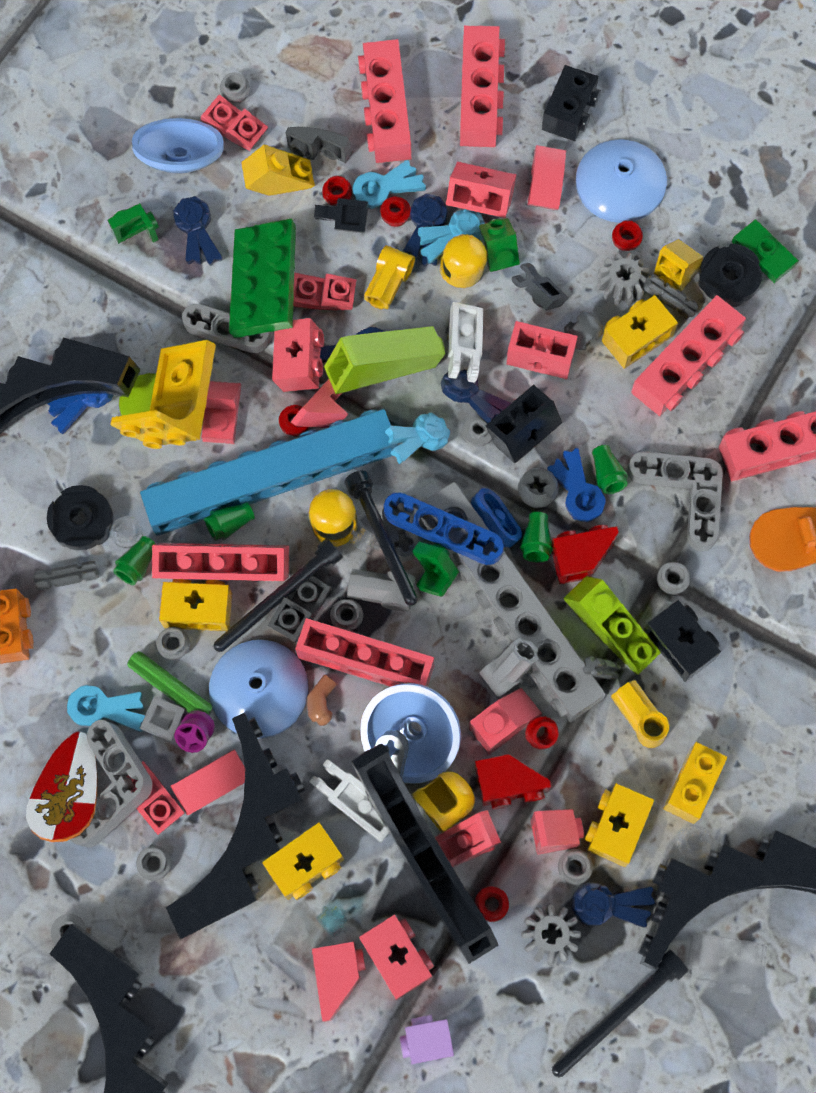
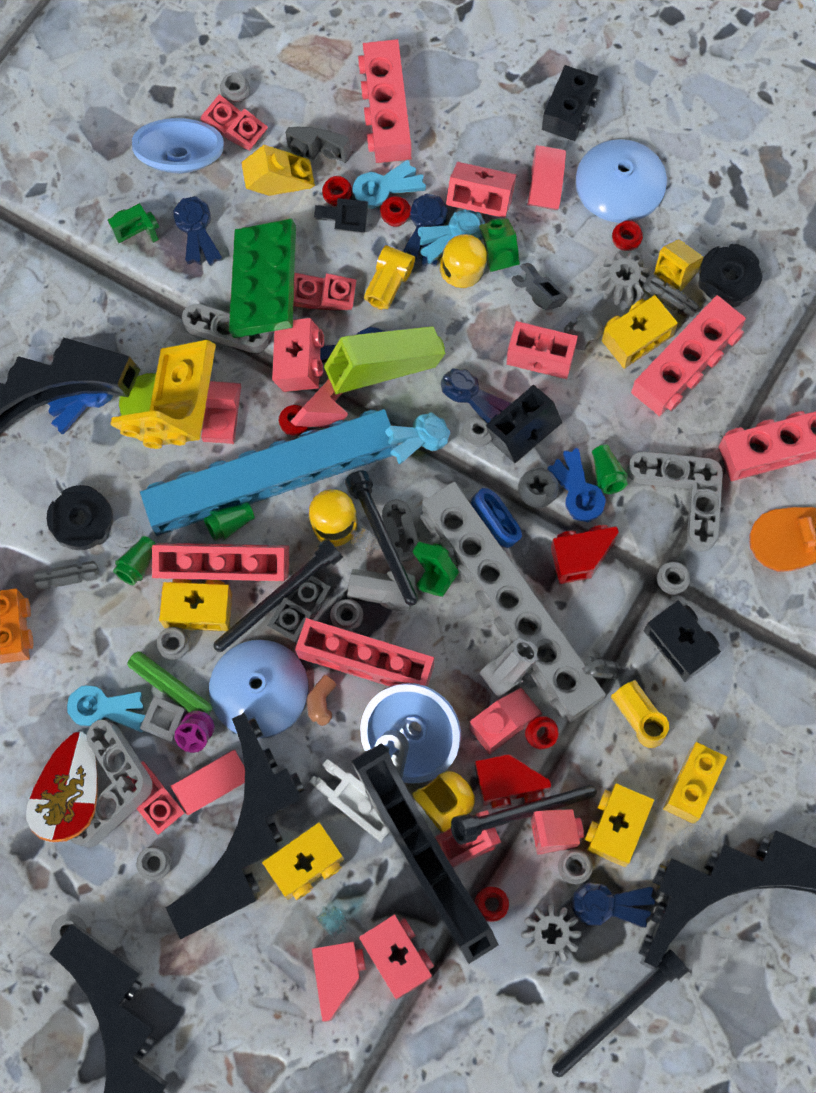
(426, 1040): lavender brick -> none
(441, 532): blue beam -> none
(465, 339): white hinge -> none
(468, 827): none -> black piece
(478, 45): coral brick -> none
(537, 539): green cone -> none
(612, 623): lime slope -> none
(773, 256): green plate -> none

